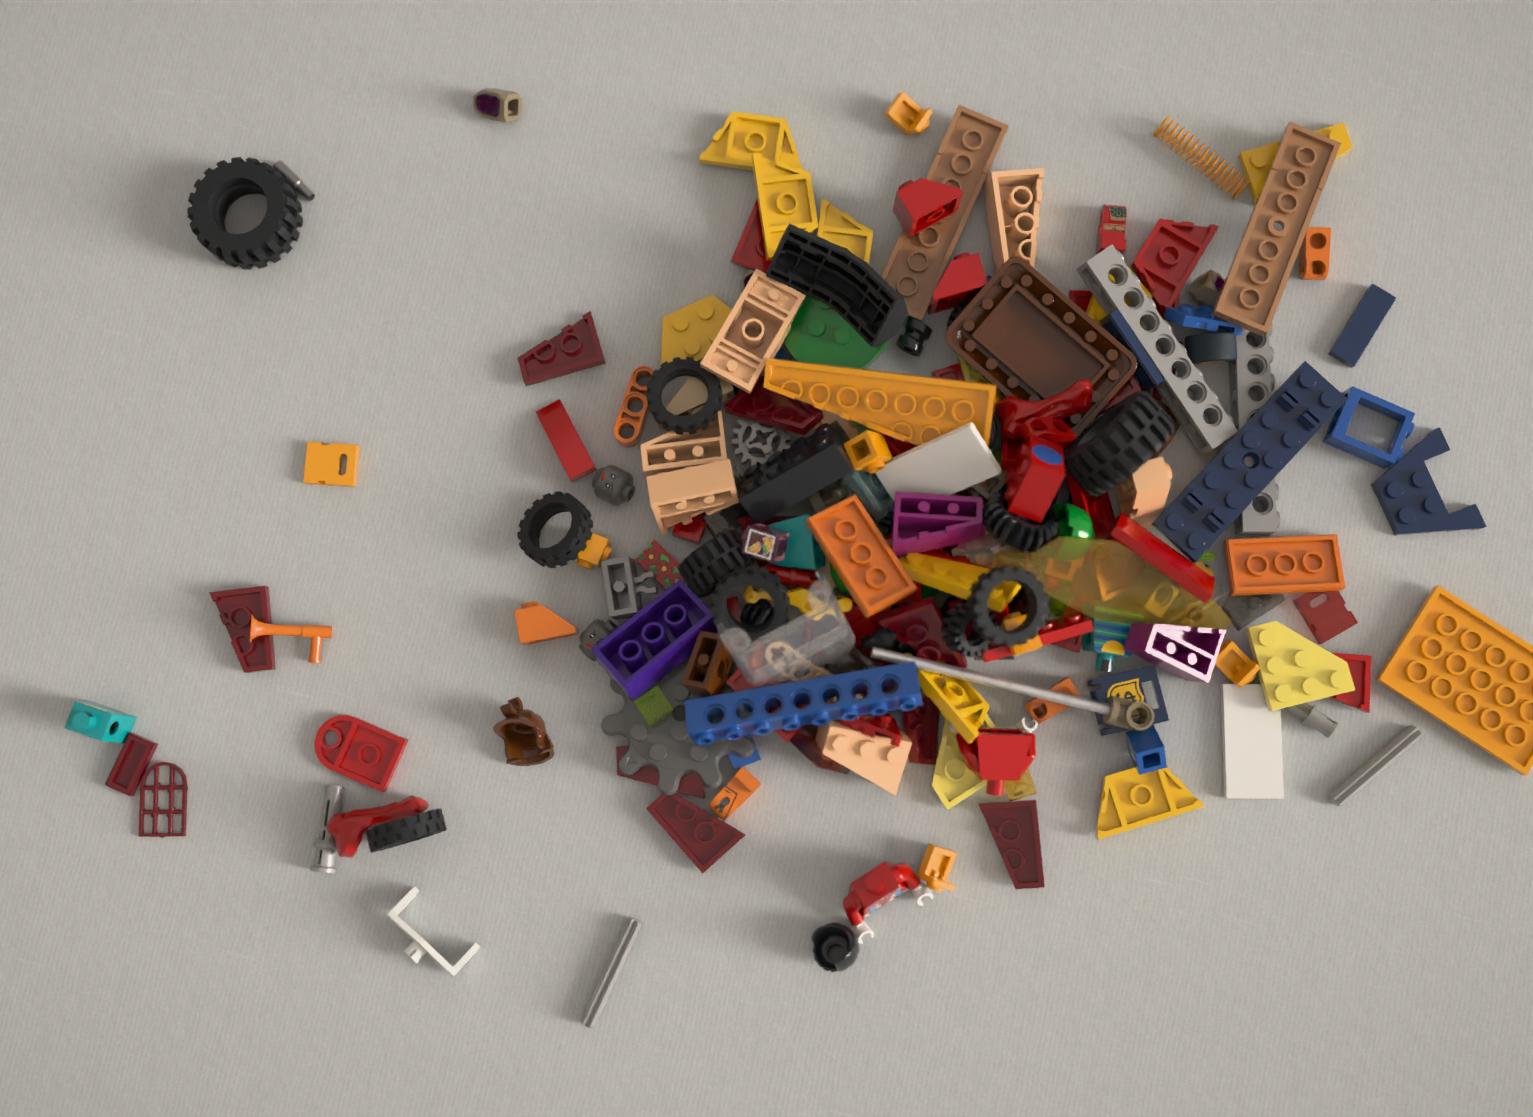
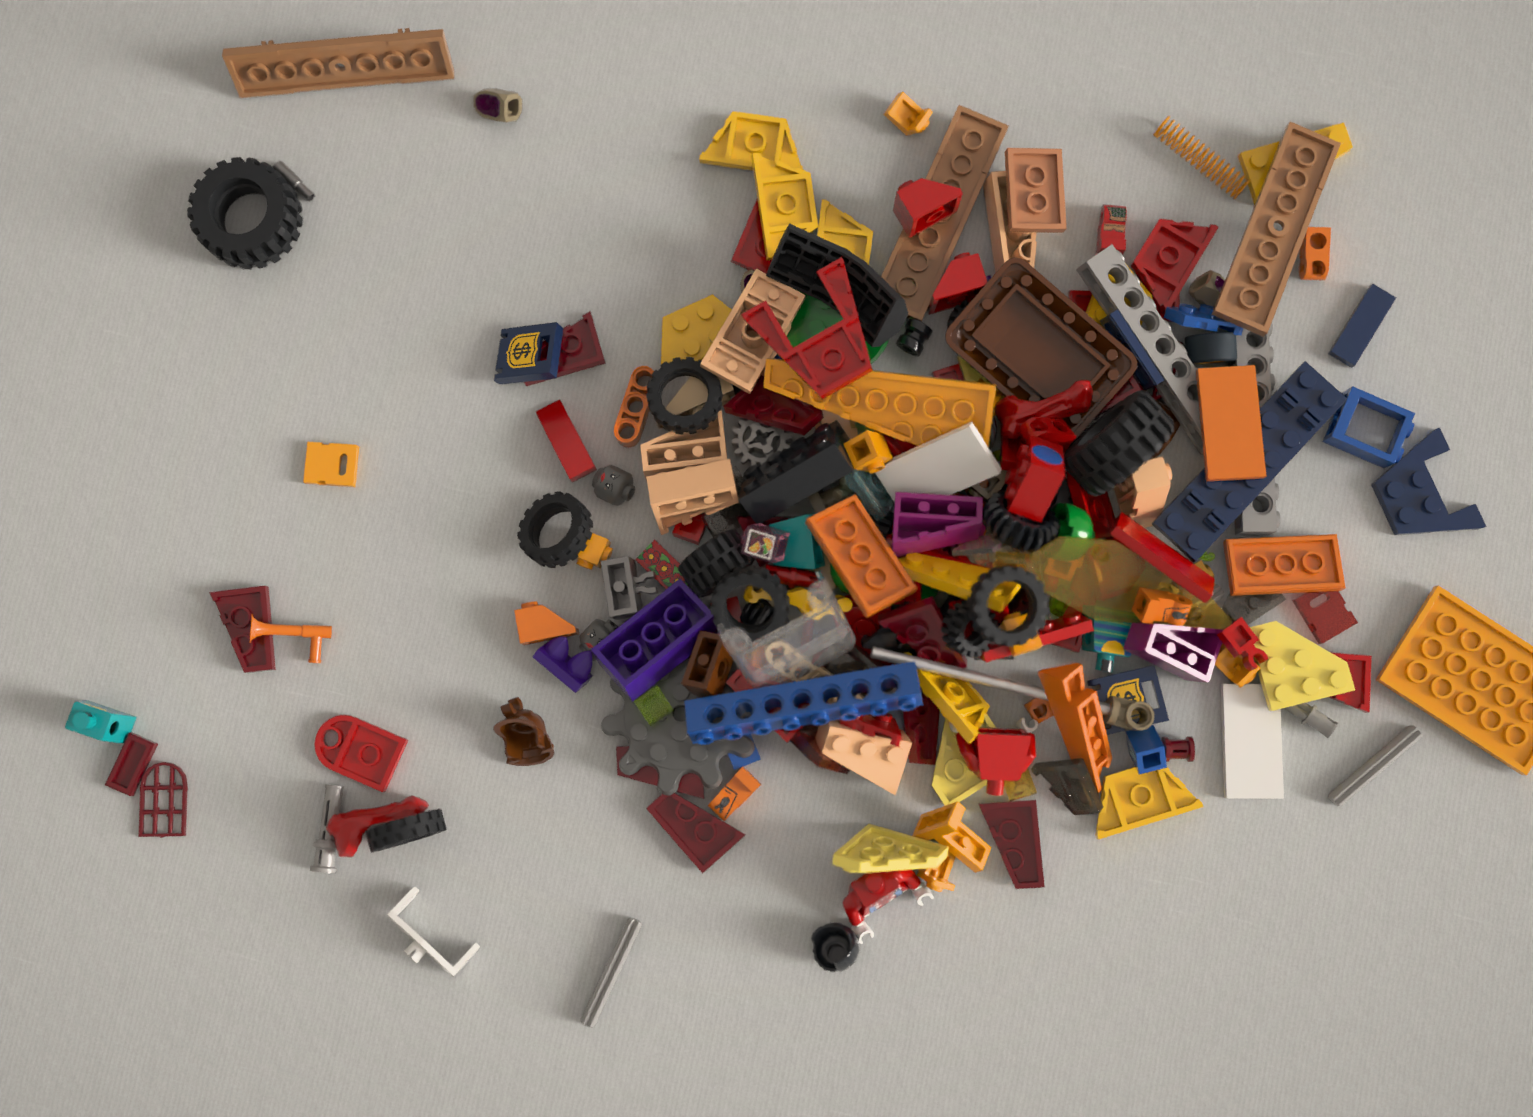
(313, 64): none -> medium nougat piece
(521, 352): none -> dark blue container
(570, 670): none -> dark purple tile
(830, 357): none -> red wing
(887, 850): none -> light yellow plate
(947, 829): none -> light orange bracket
(1035, 190): none -> nougat plate
(1071, 784): none -> clear smoke wing
(1078, 717): none -> orange wedge
(1161, 607): none -> orange leg
(1179, 748): none -> dark red bush
(1230, 423): none -> orange tile
(1240, 640): none -> red plate

